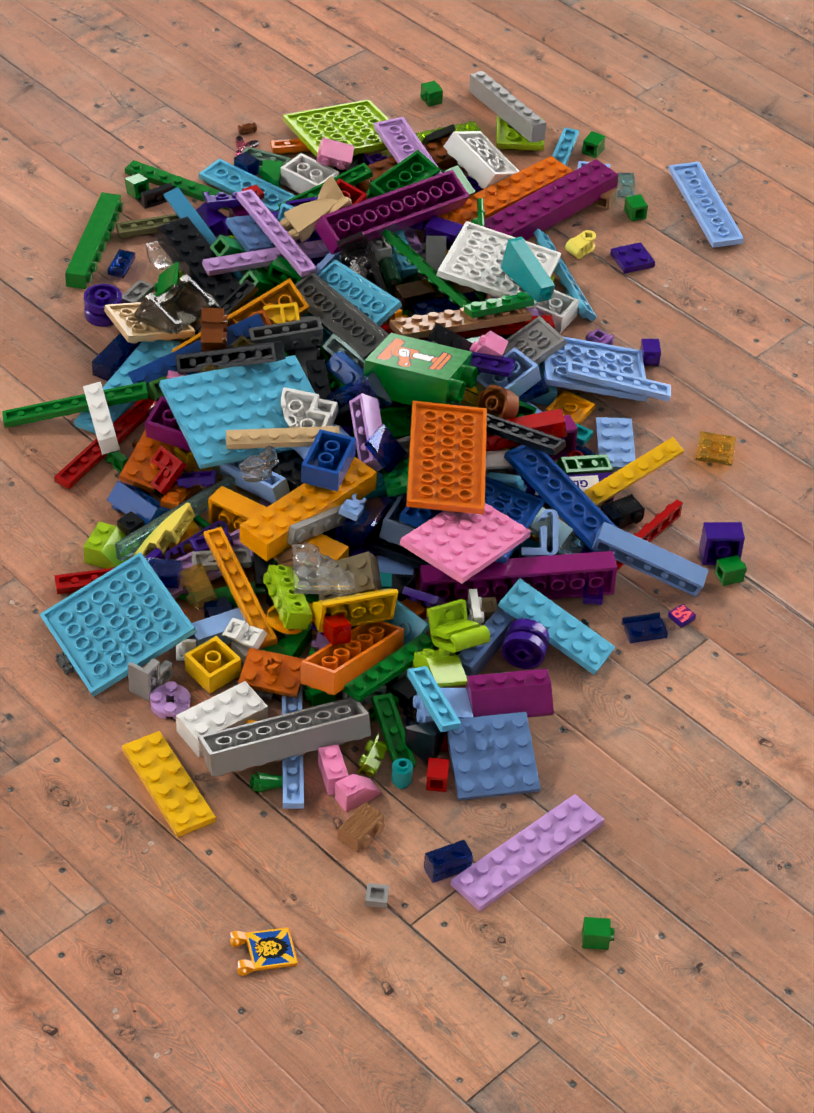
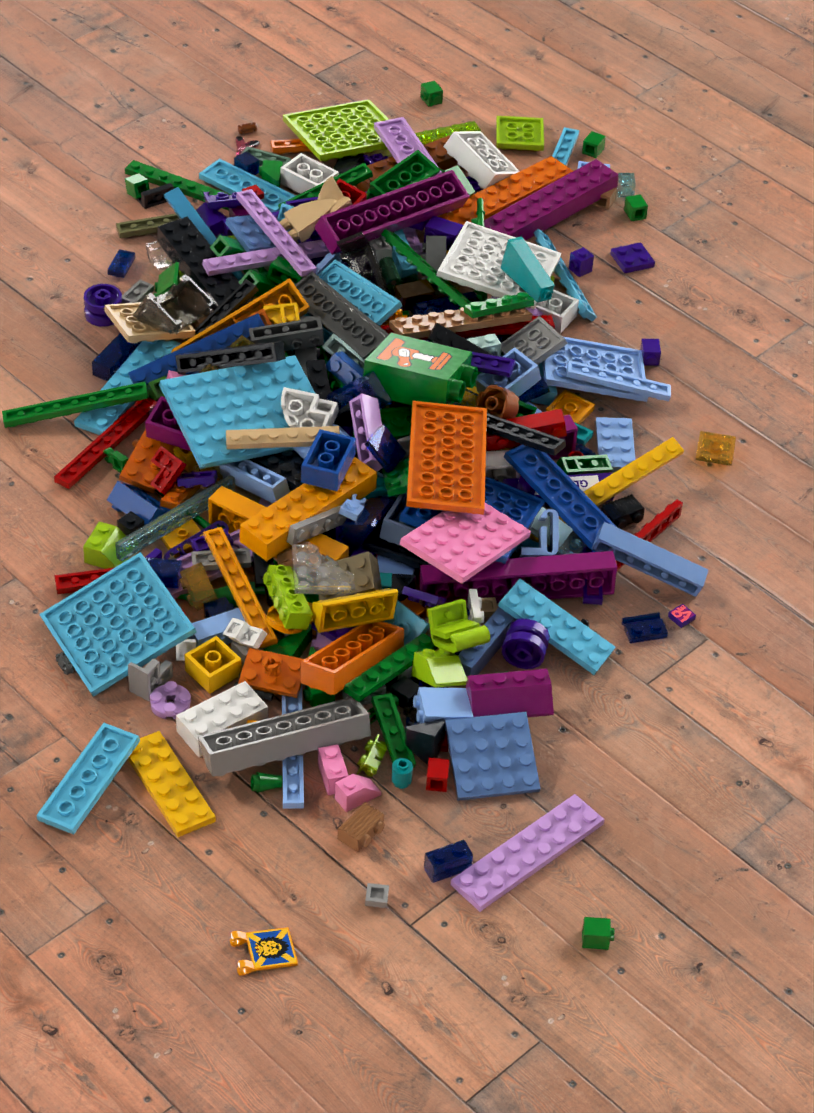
(88, 778): none -> medium azure plate
(94, 241): green brick -> none
(101, 418): white brick -> none
(168, 531): light yellow slope -> none
(213, 329): dark orange brick -> none
(259, 467): clear brick -> none
(335, 154): bright pink brick -> none
(337, 629): red brick -> none
(433, 699): medium azure plate -> none
(438, 134): pearl dark grey plate -> none
(490, 344): bright pink brick -> none
(507, 107): light grey brick -> none
(511, 480): medium azure tile -> none
(581, 244): light yellow piece -> none
(581, 262): none -> dark purple brick
(600, 337): medium lavender window -> none
(706, 204): light blue plate -> none
(720, 541): dark purple brick -> none
(730, 570): green brick -> none

